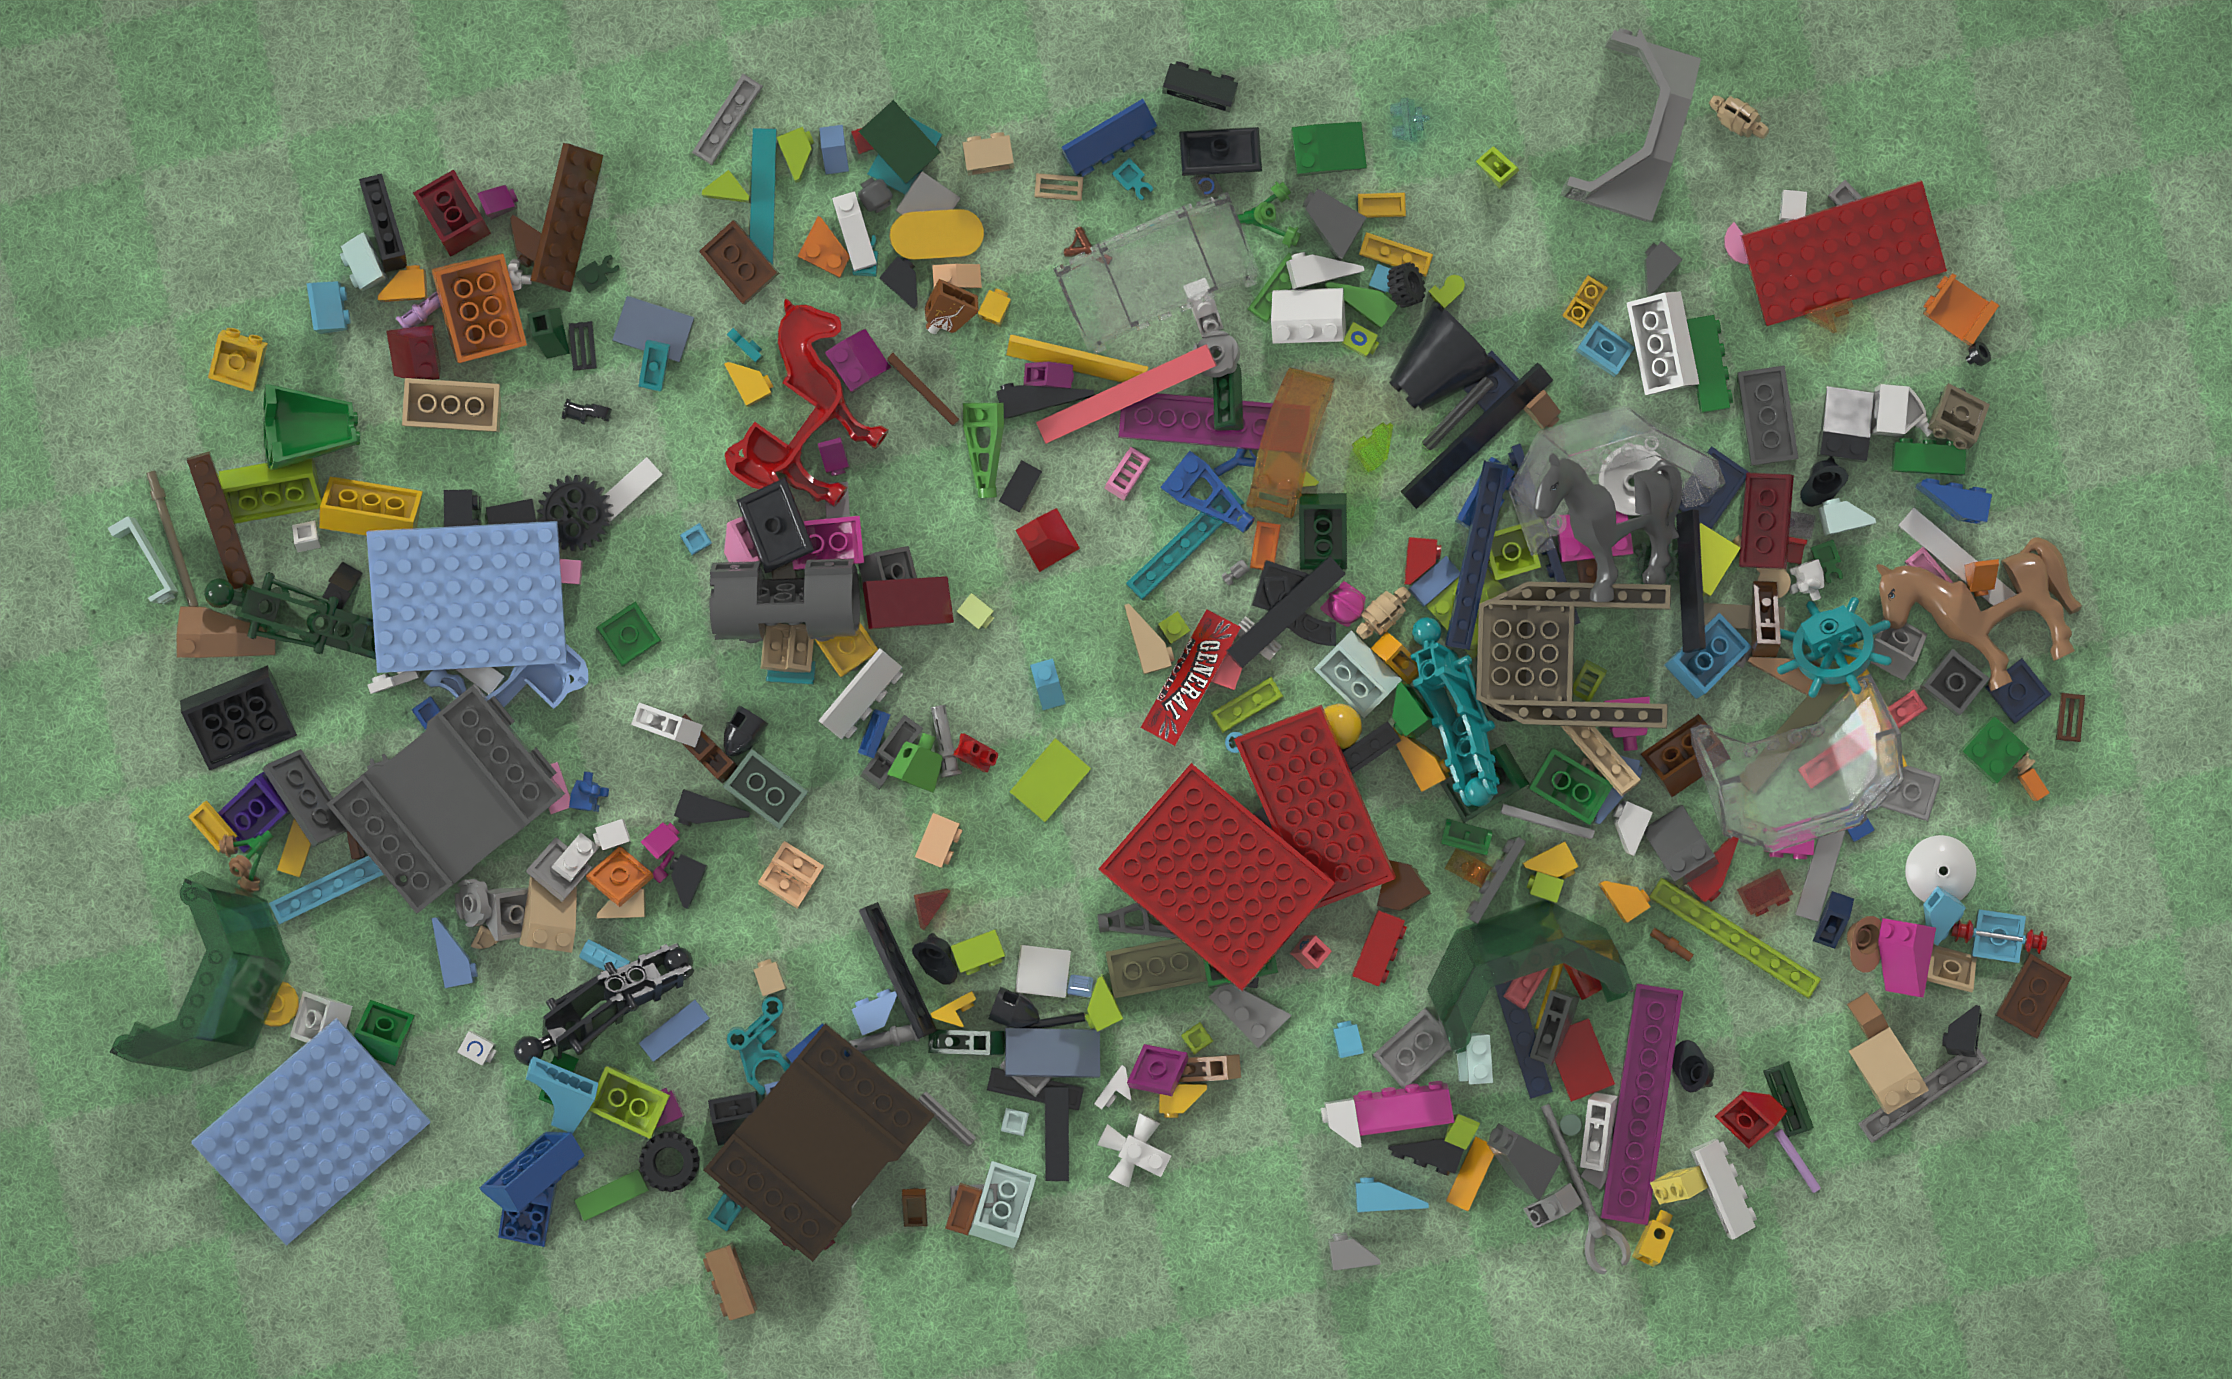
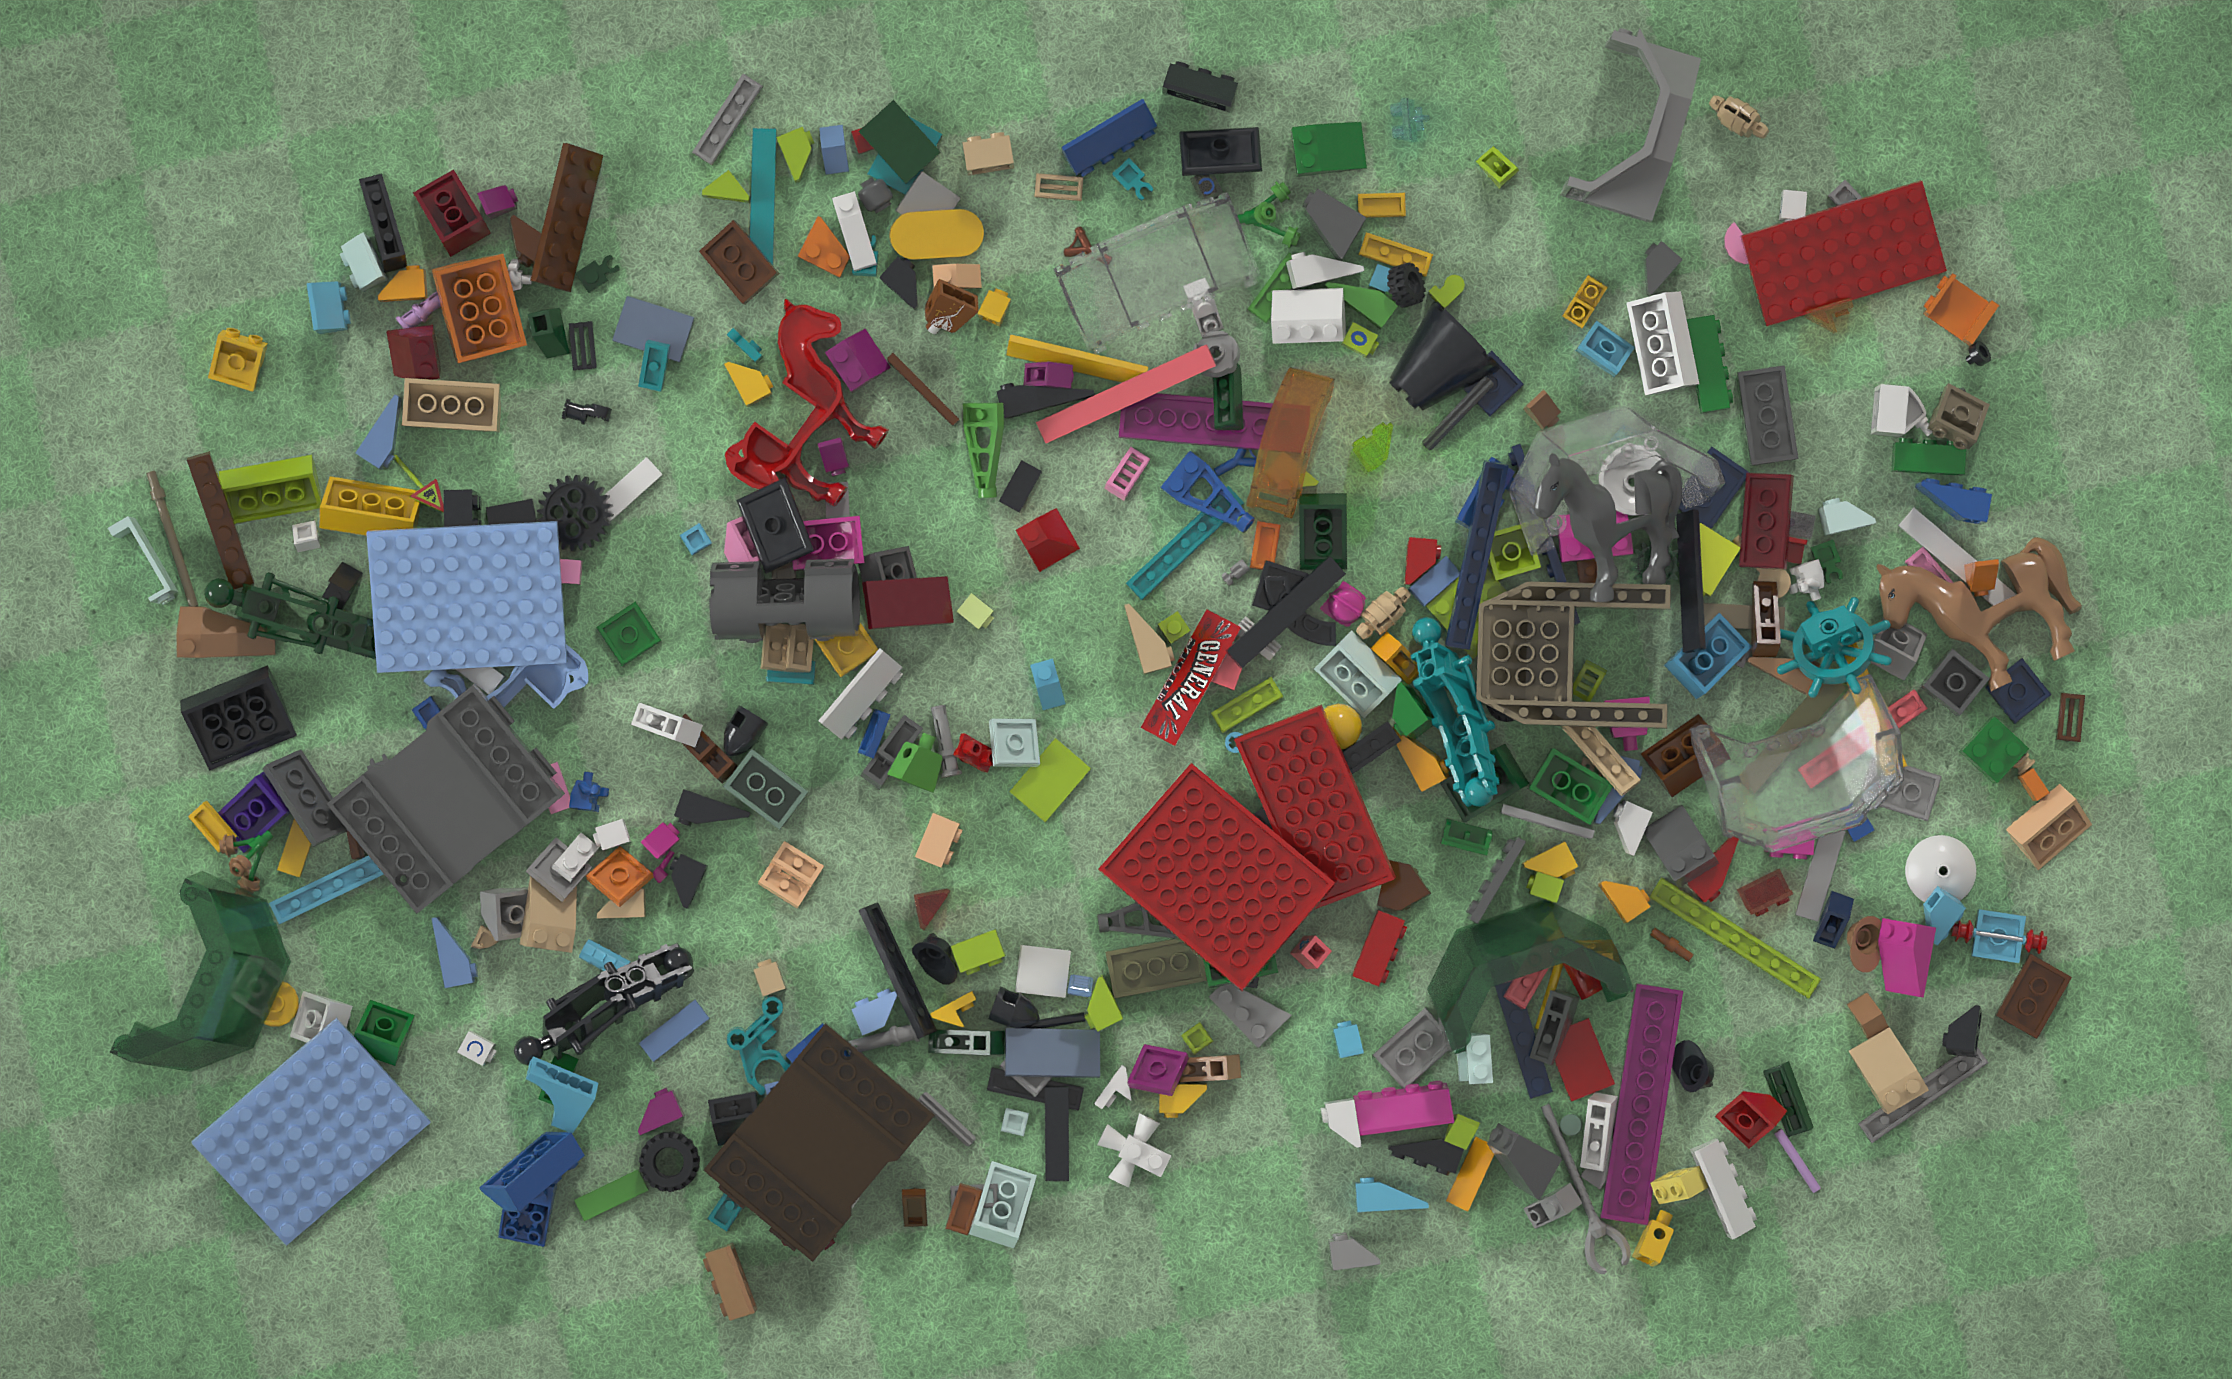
(305, 426): green cone -> none
(381, 439): none -> medium blue slope
(385, 682): white plate -> none
(428, 494): none -> piece
(473, 902): light grey plate -> none
(629, 1101): lime slope -> none
(1014, 742): none -> light aqua tile
(1468, 868): clear orange slope -> none
(1476, 435): black tile -> none
(1824, 482): black piece -> none
(1846, 424): slope -> none
(1952, 968): tan slope -> none
(2049, 826): none -> light nougat slope

